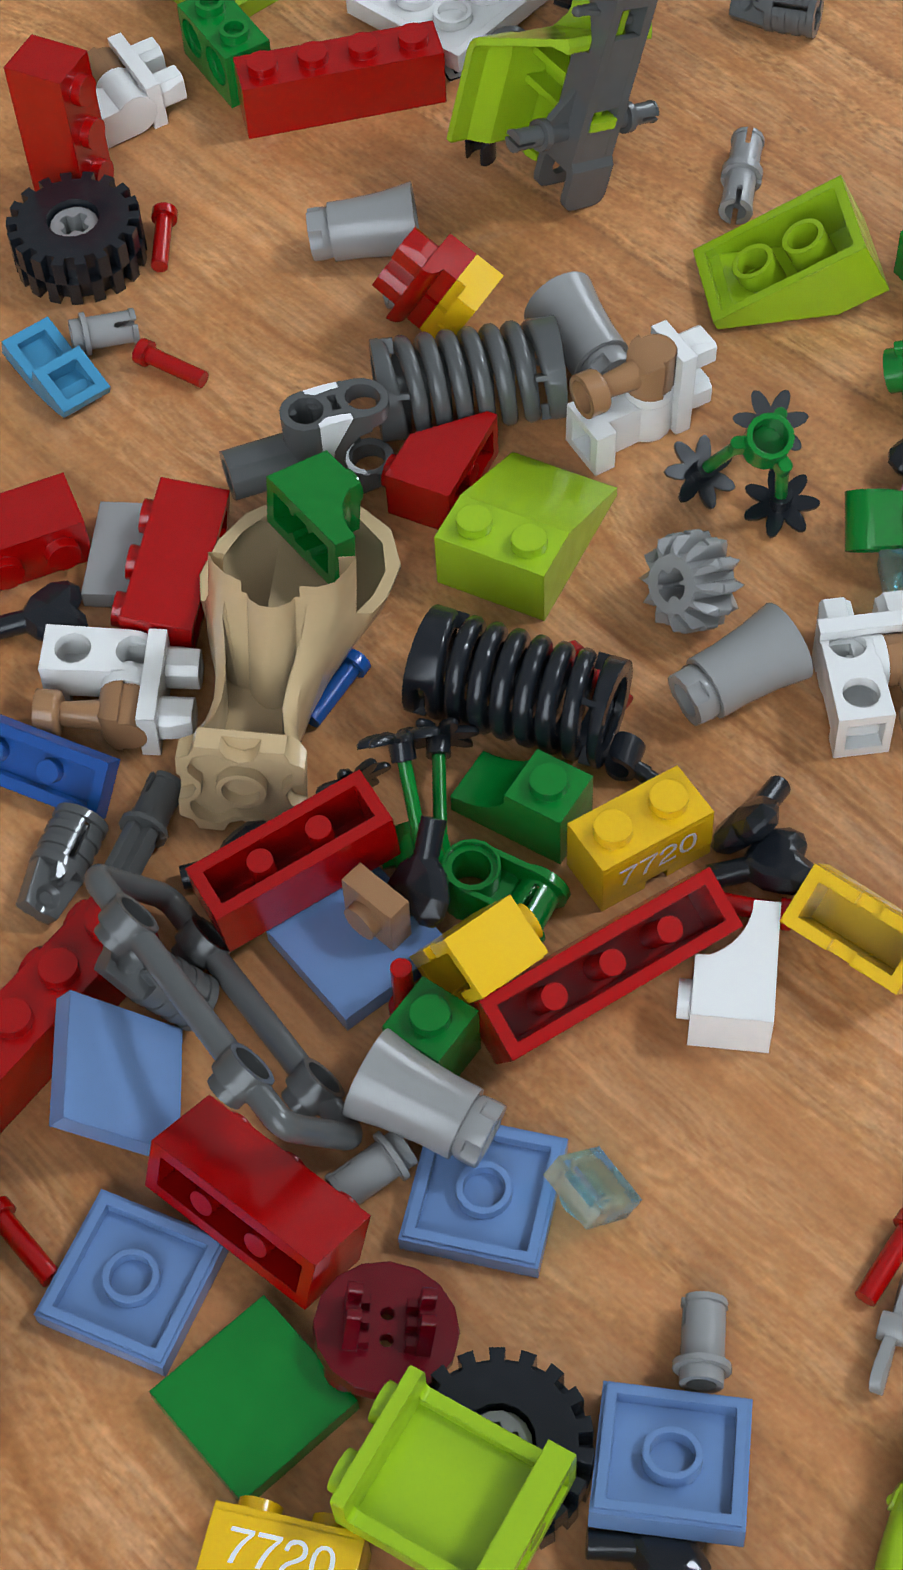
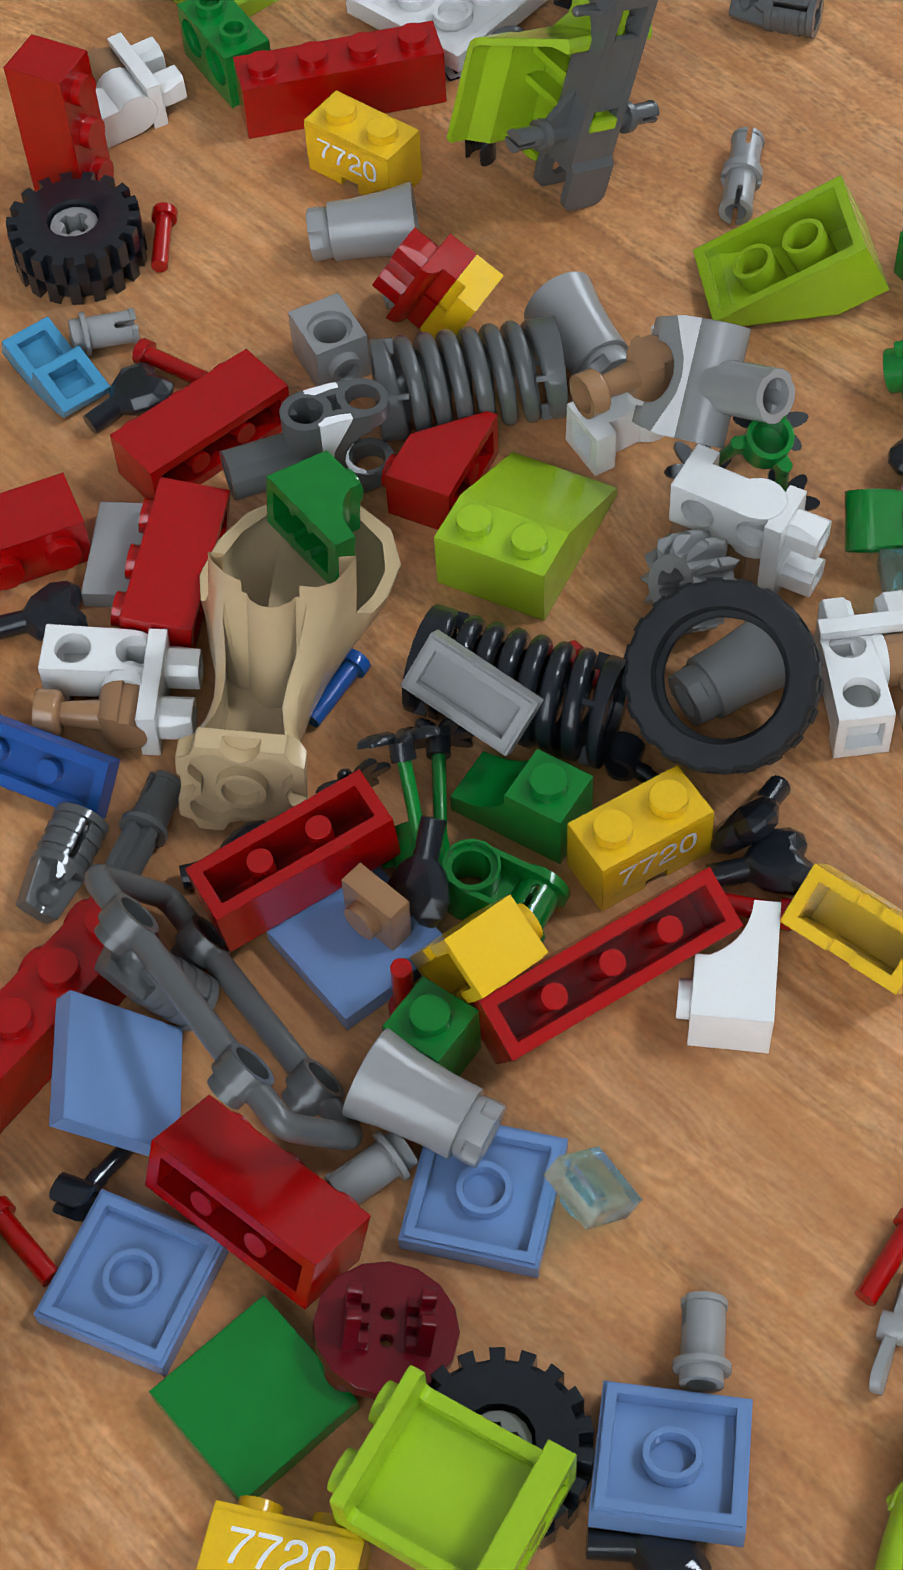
(76, 1195): none -> black hand
(131, 394): none -> black rock
(189, 428): none -> red brick
(329, 341): none -> light grey brick
(362, 145): none -> yellow brick
(471, 692): none -> light grey tile
(668, 622): none -> black tyre
(712, 383): none -> light grey connector
(758, 519): none -> white hips

